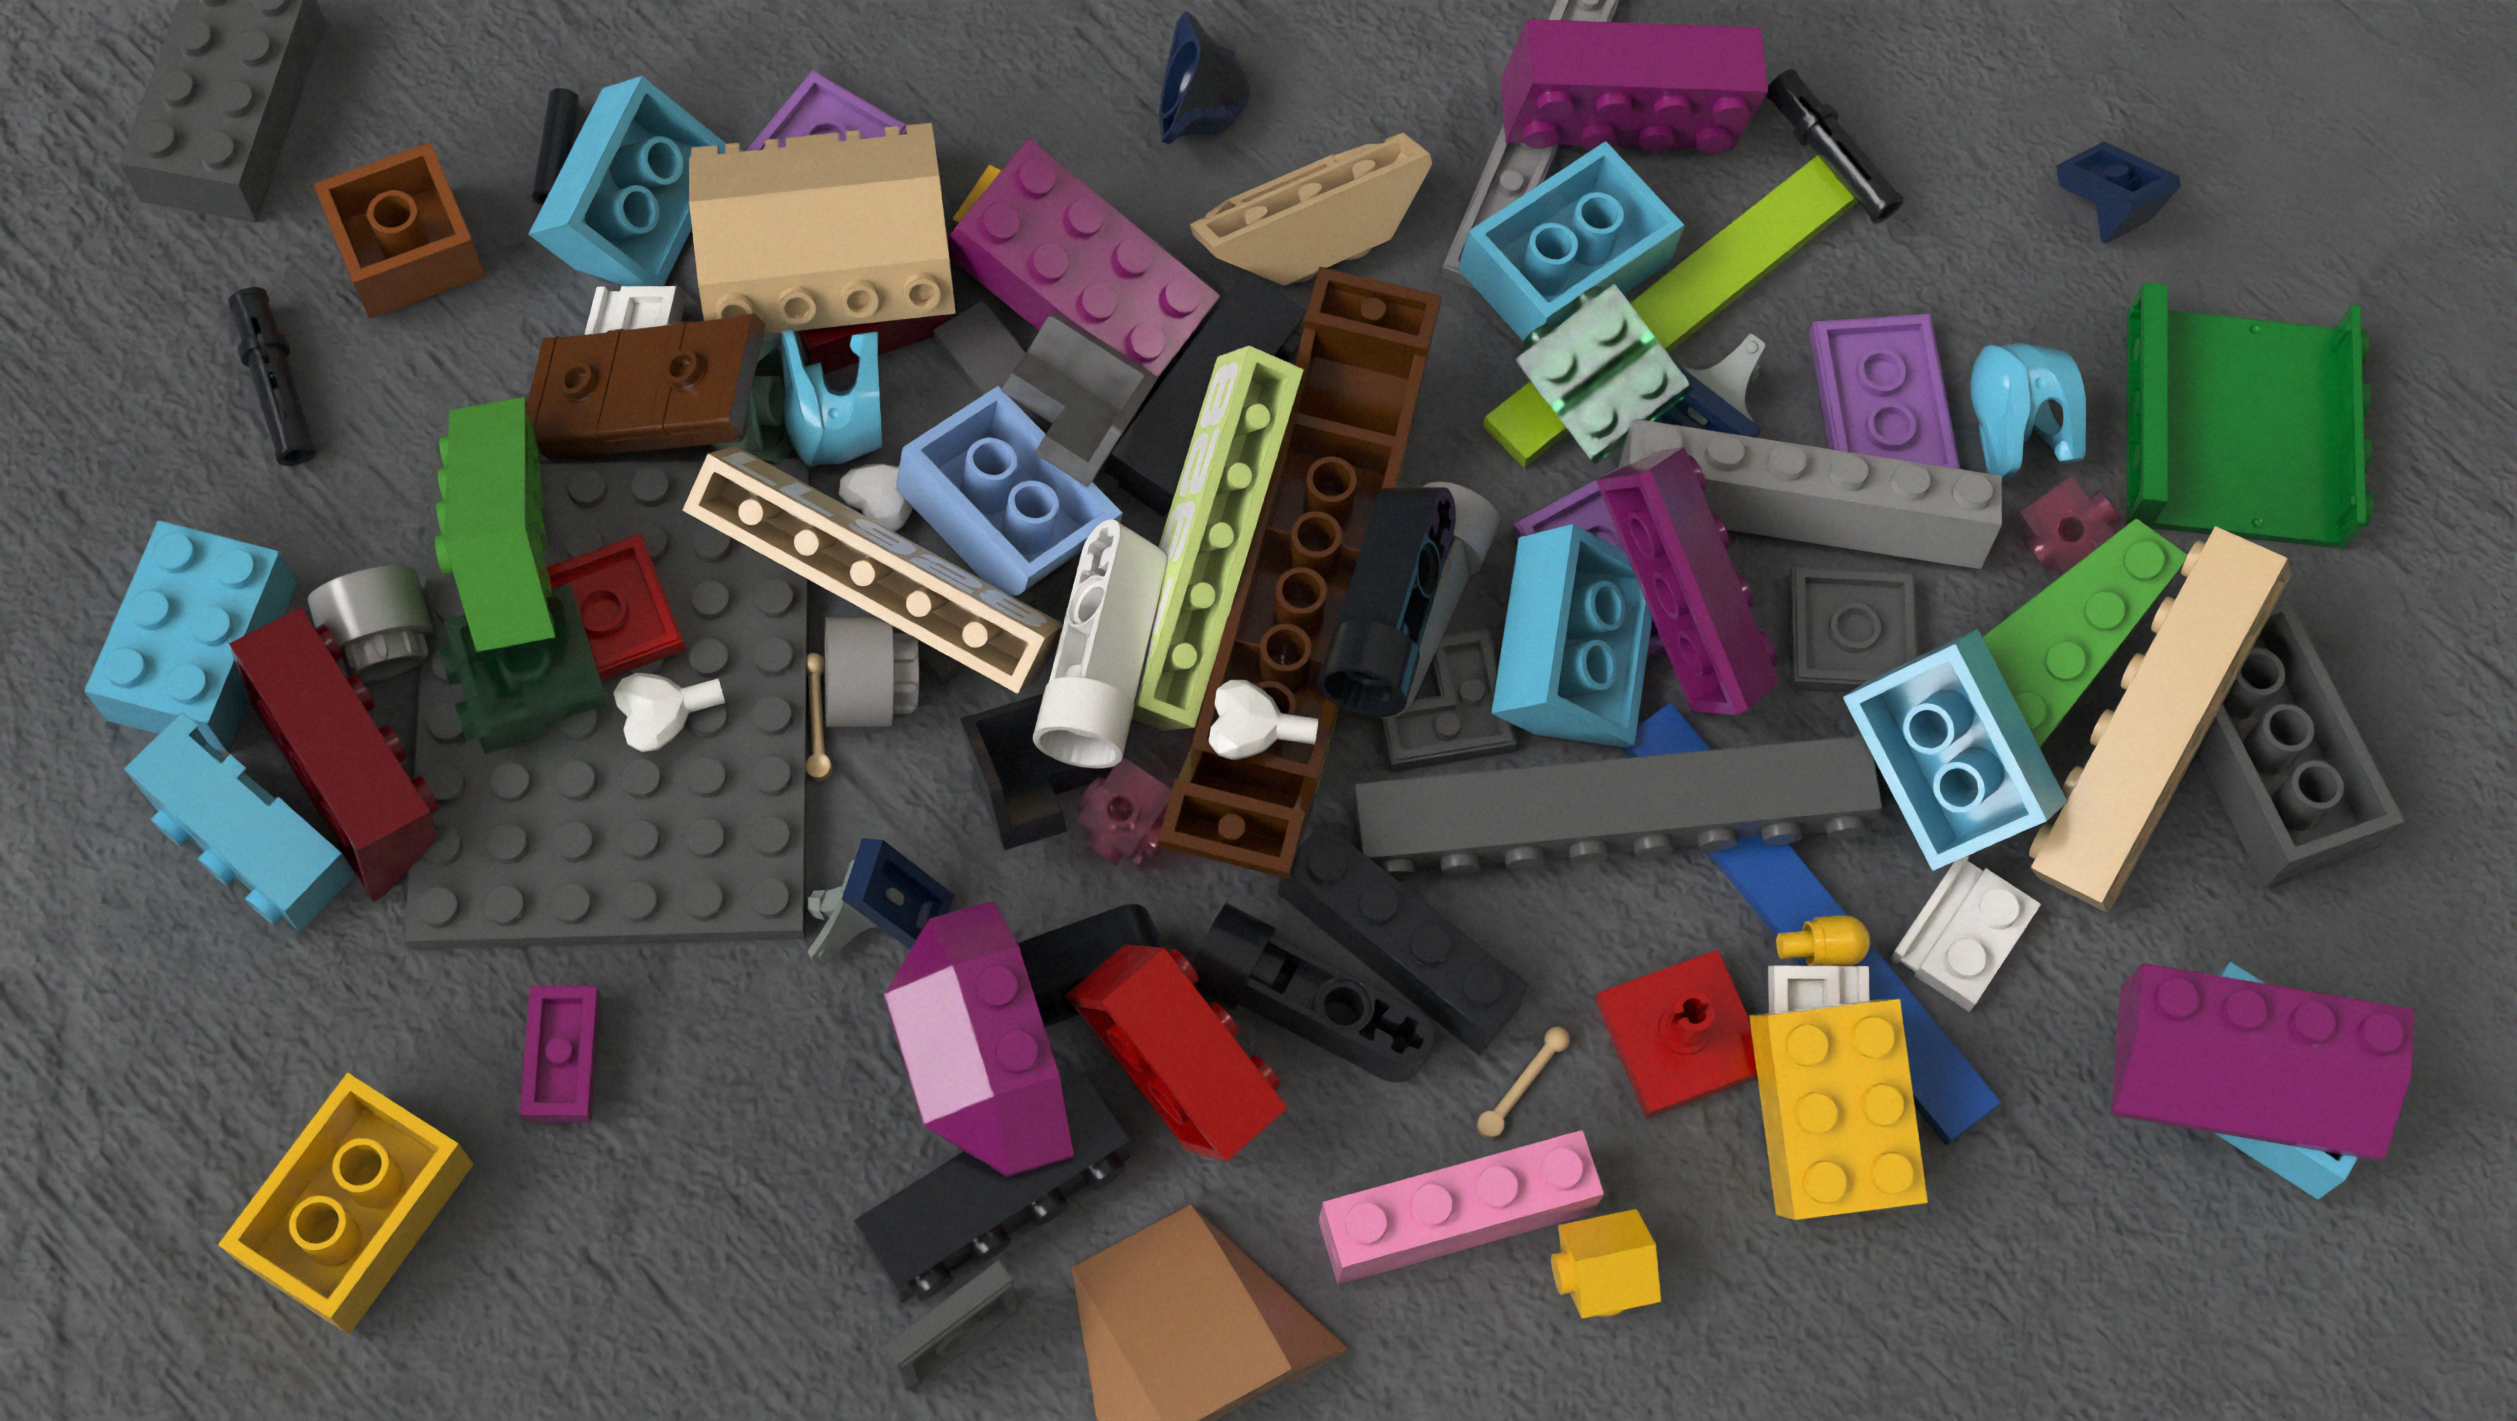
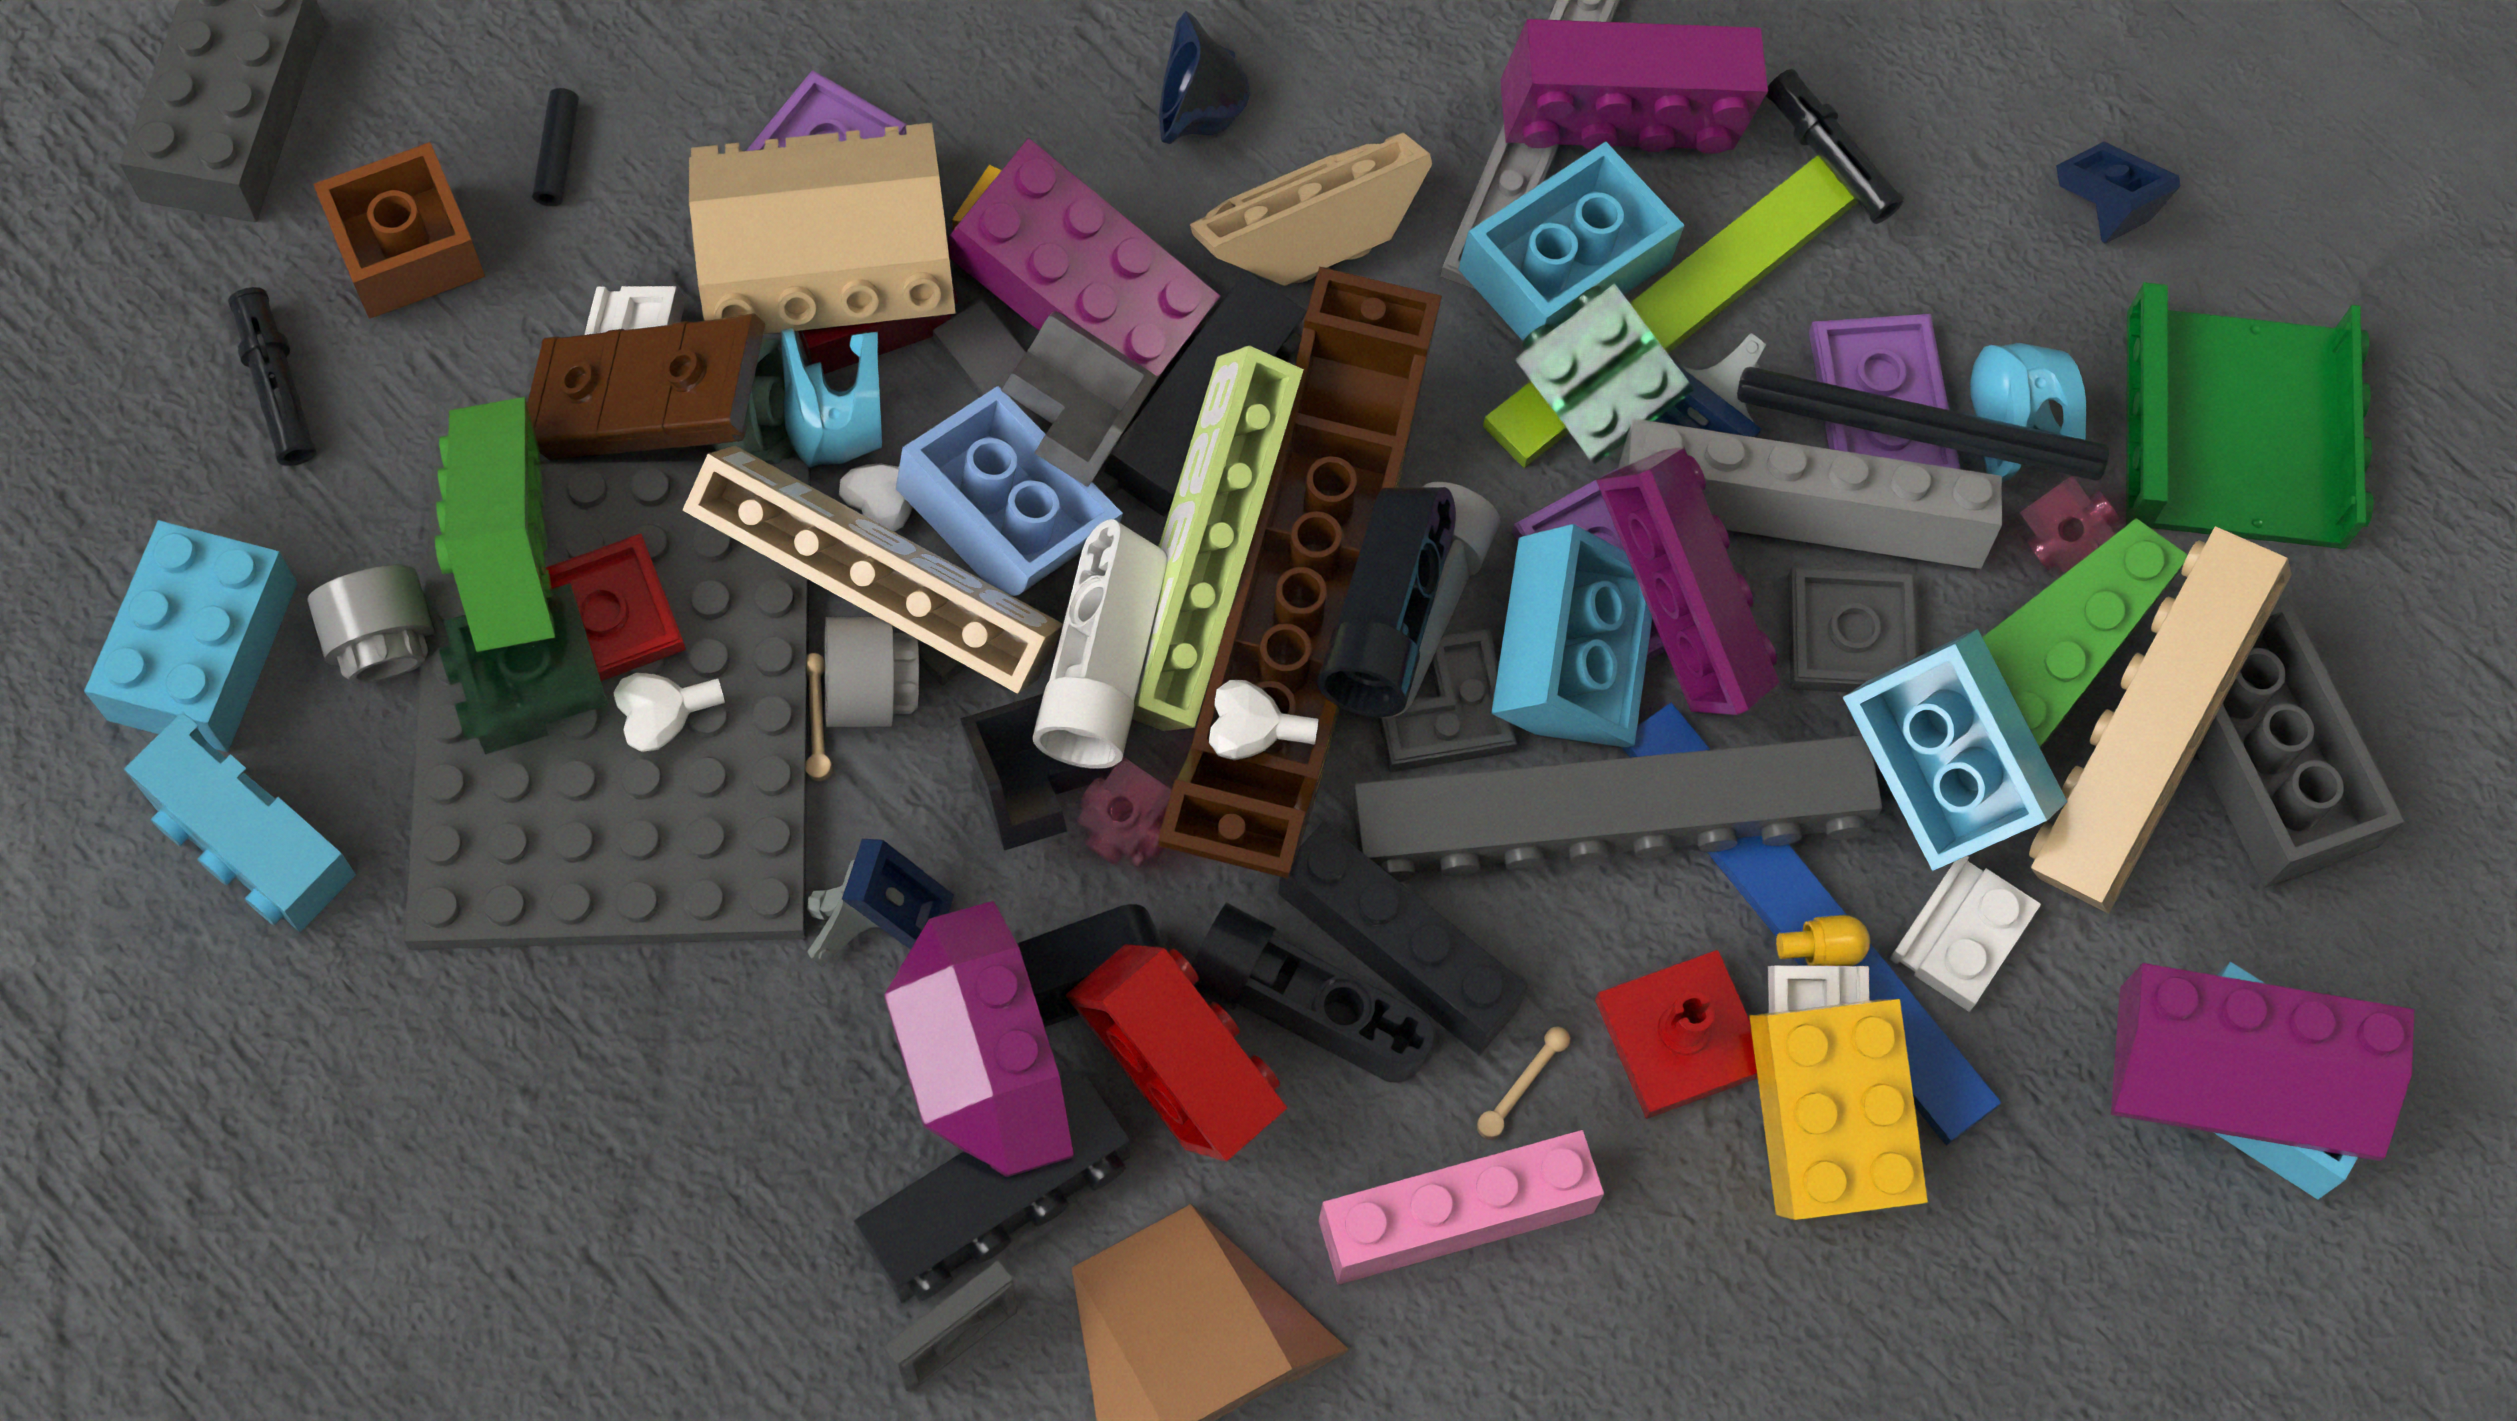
(337, 749): dark red slope -> none
(347, 1203): yellow brick -> none
(560, 1054): magenta plate -> none
(625, 187): medium azure slope -> none
(1607, 1264): yellow brick -> none
(1923, 423): none -> black axle

